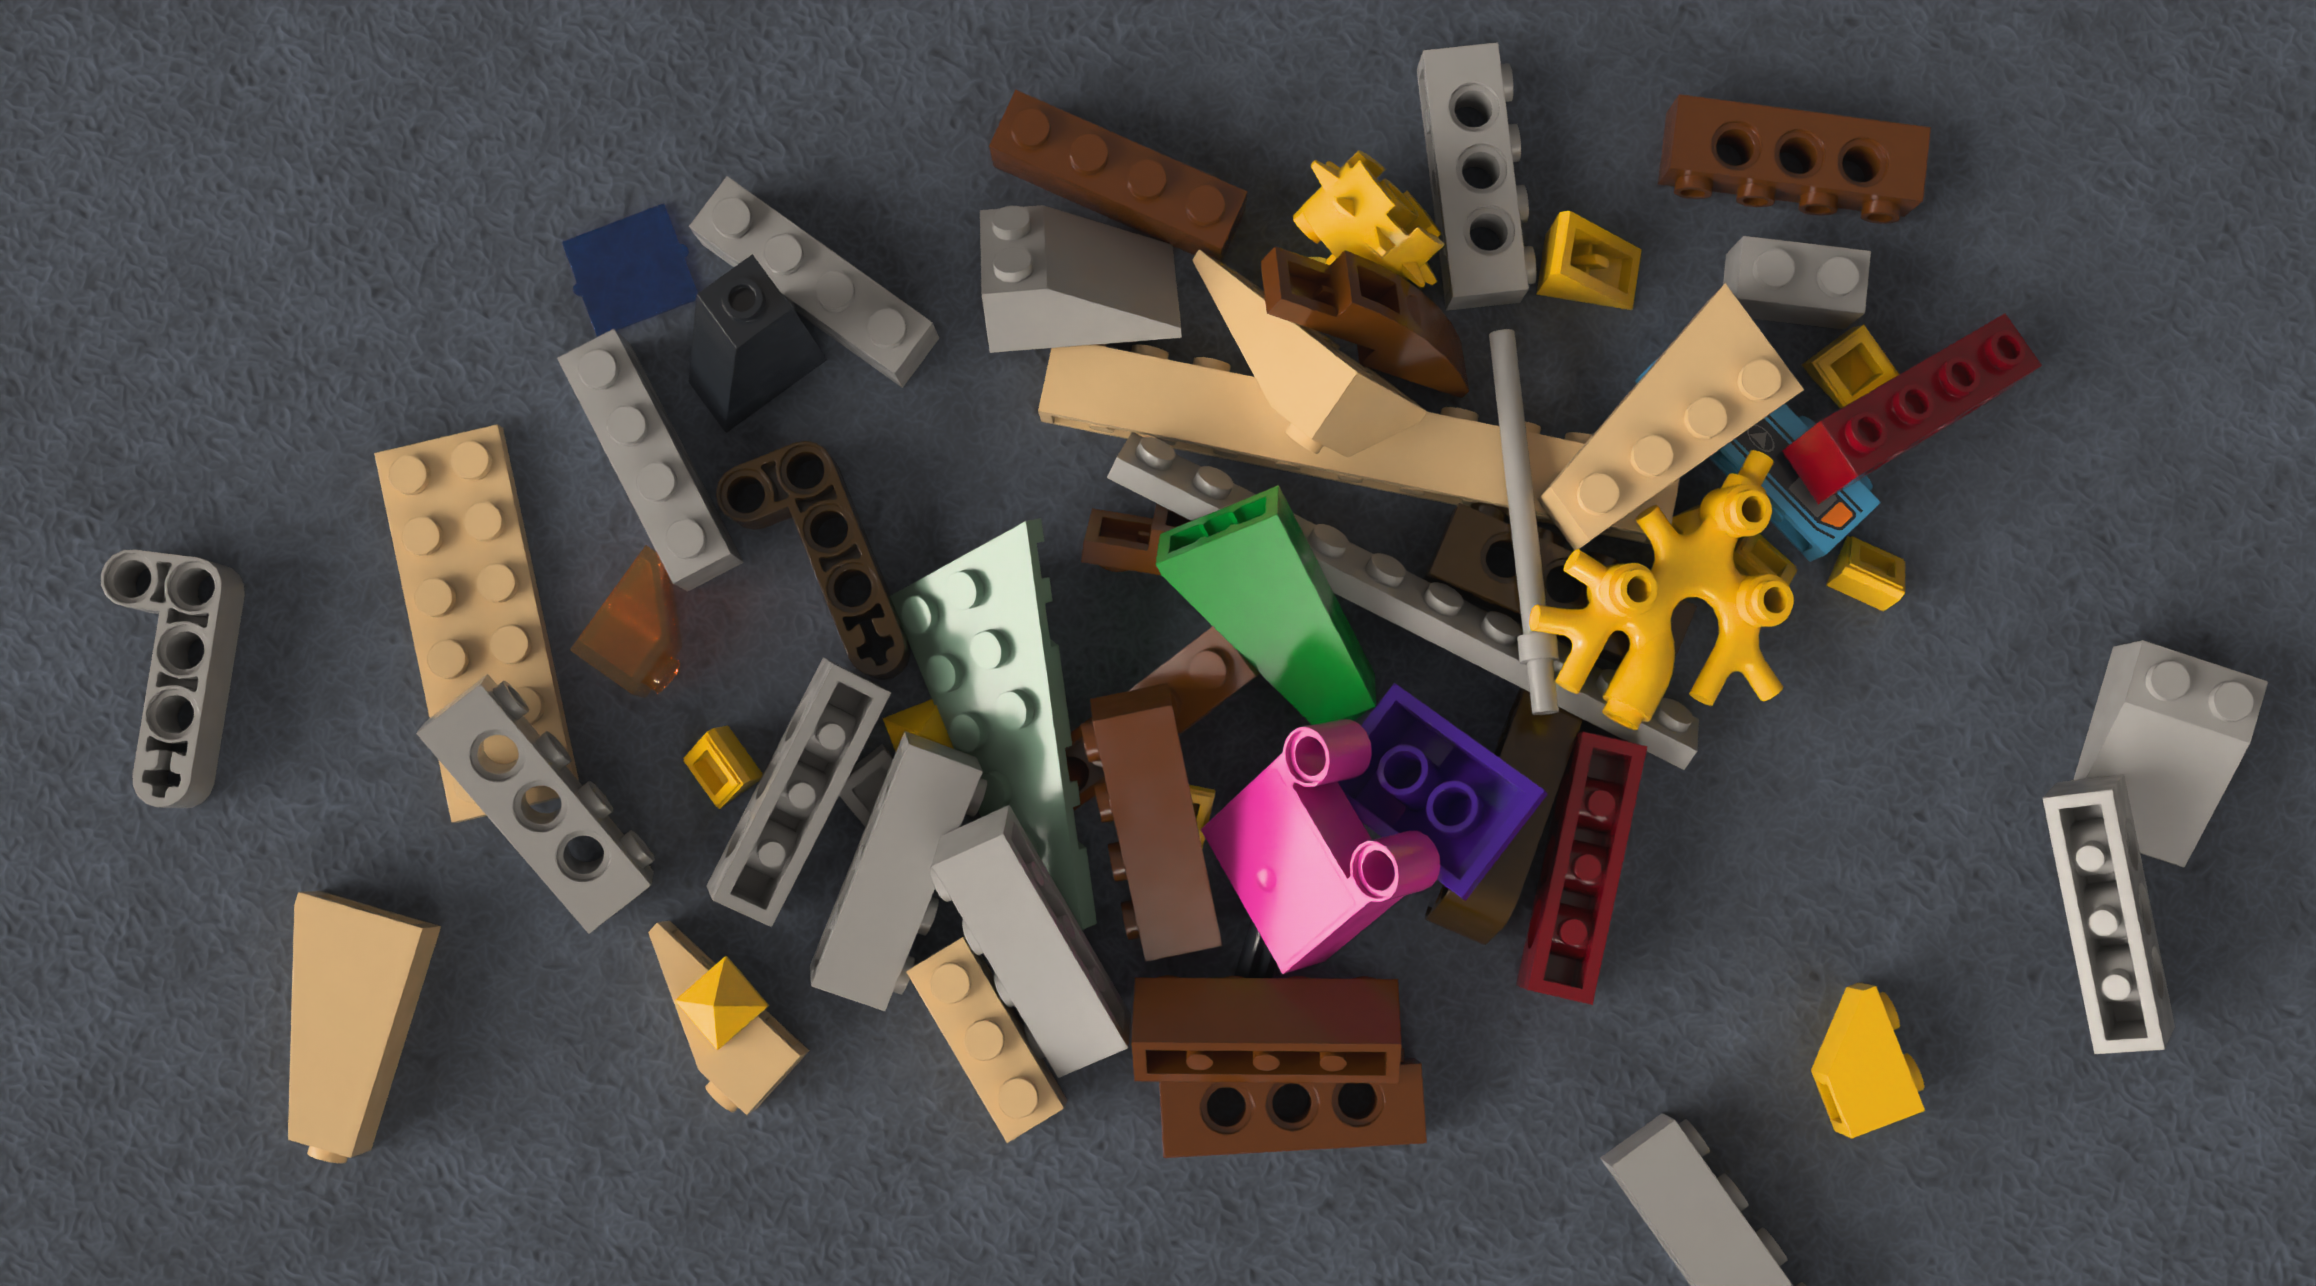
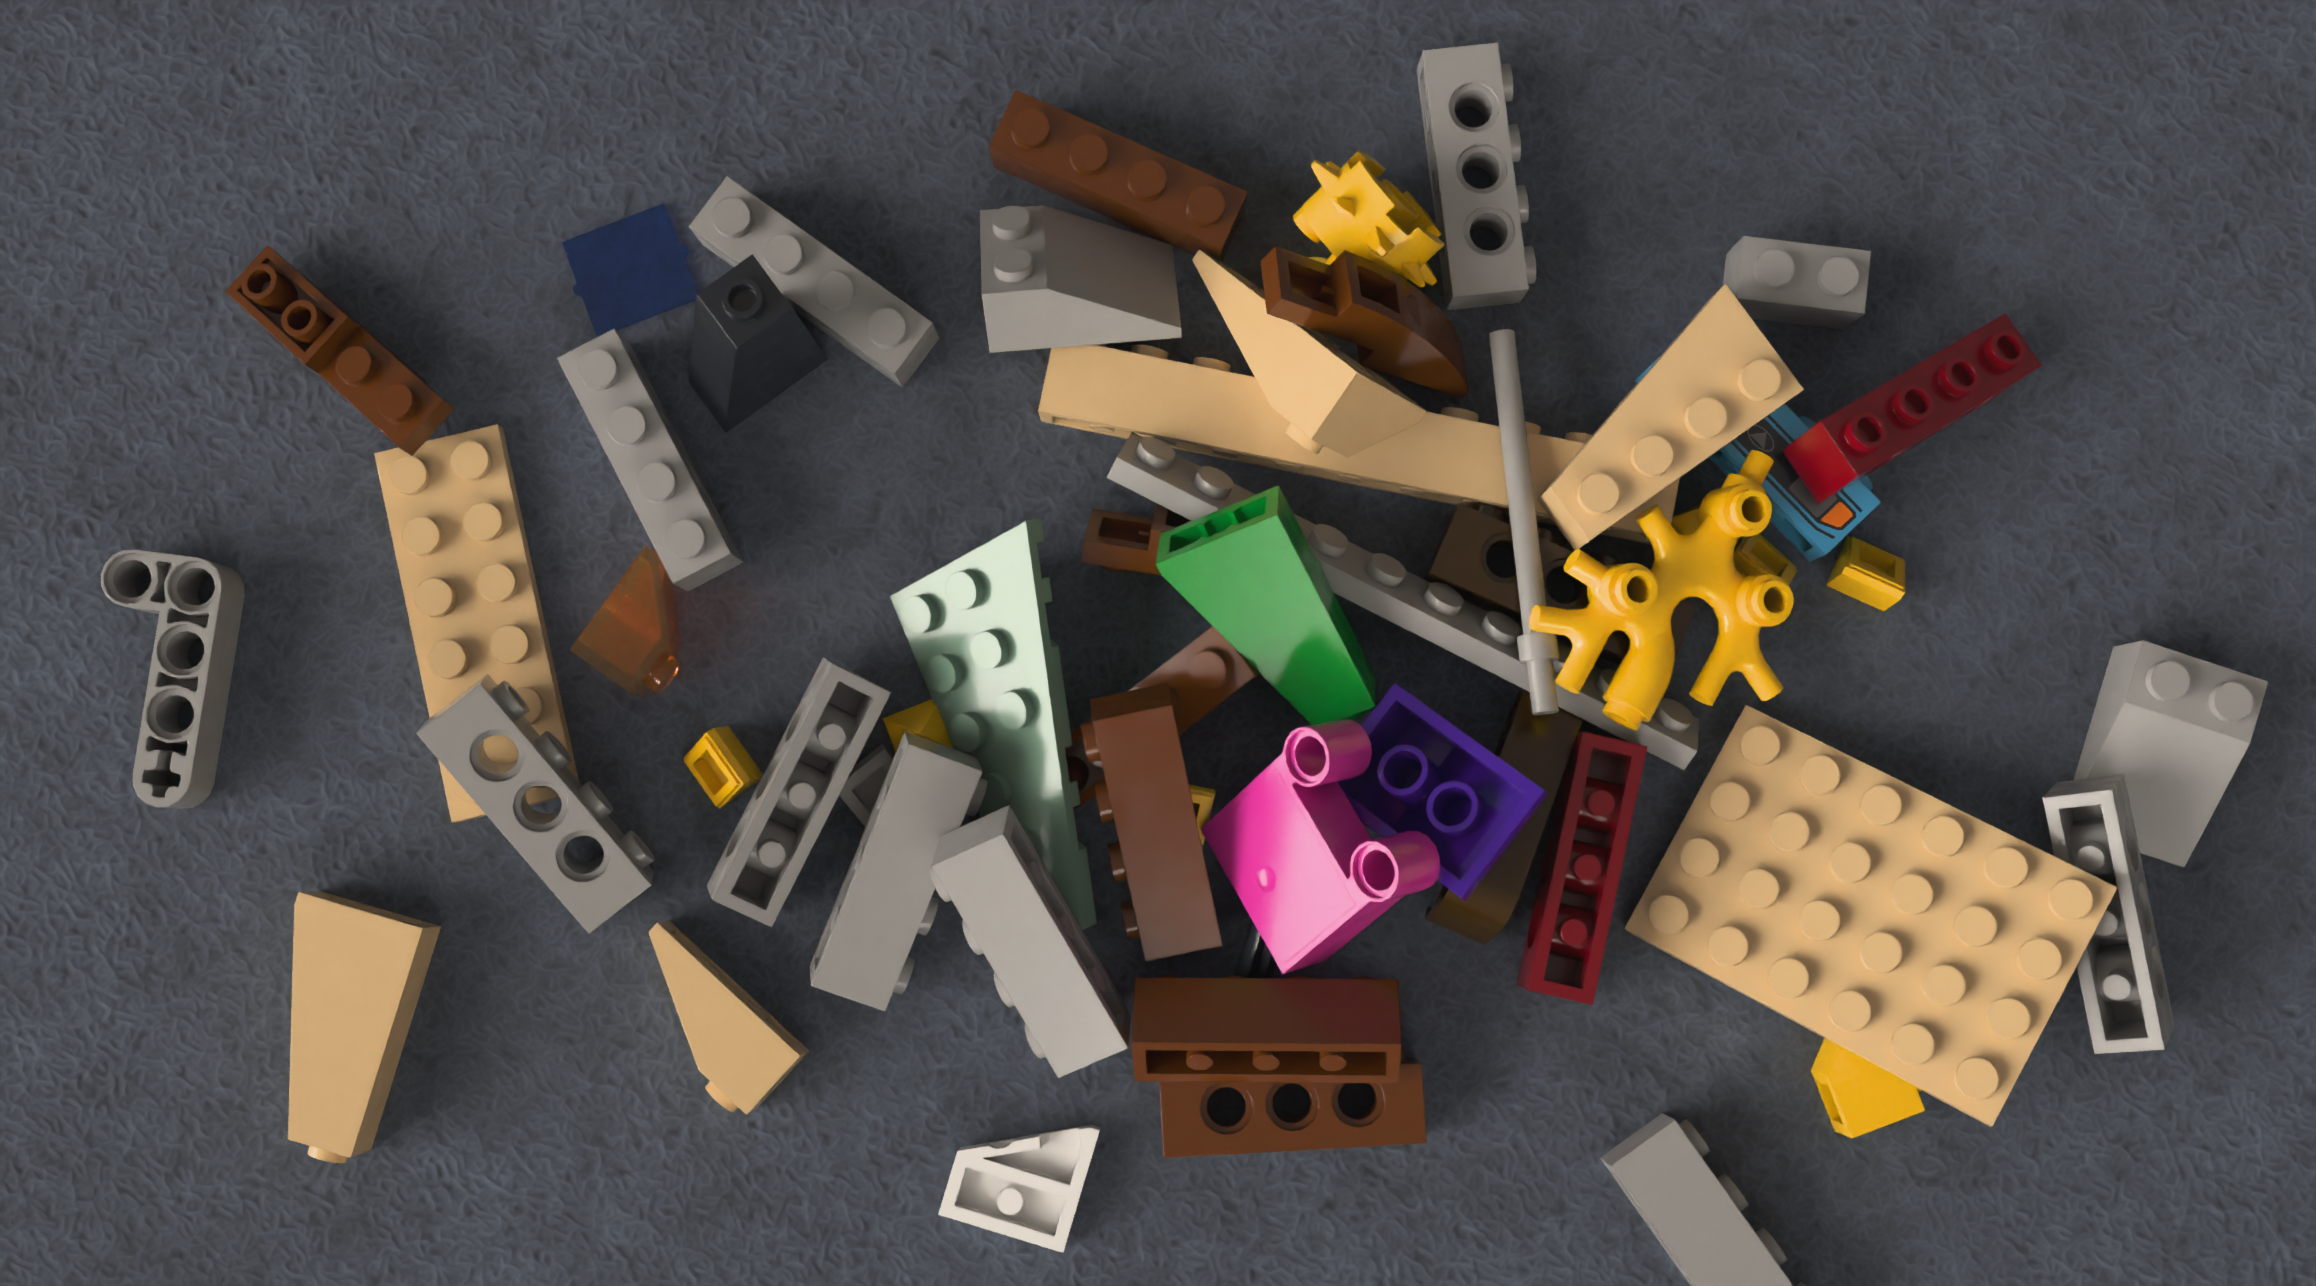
(340, 350): none -> reddish brown slope
(722, 1002): yellow slope -> none
(831, 565): dark brown beam -> none
(987, 1039): tan brick -> none
(1022, 1184): none -> white wing
(1588, 264): yellow slope -> none
(1850, 366): yellow slope -> none
(1871, 913): none -> tan plate
(1887, 152): reddish brown brick -> none

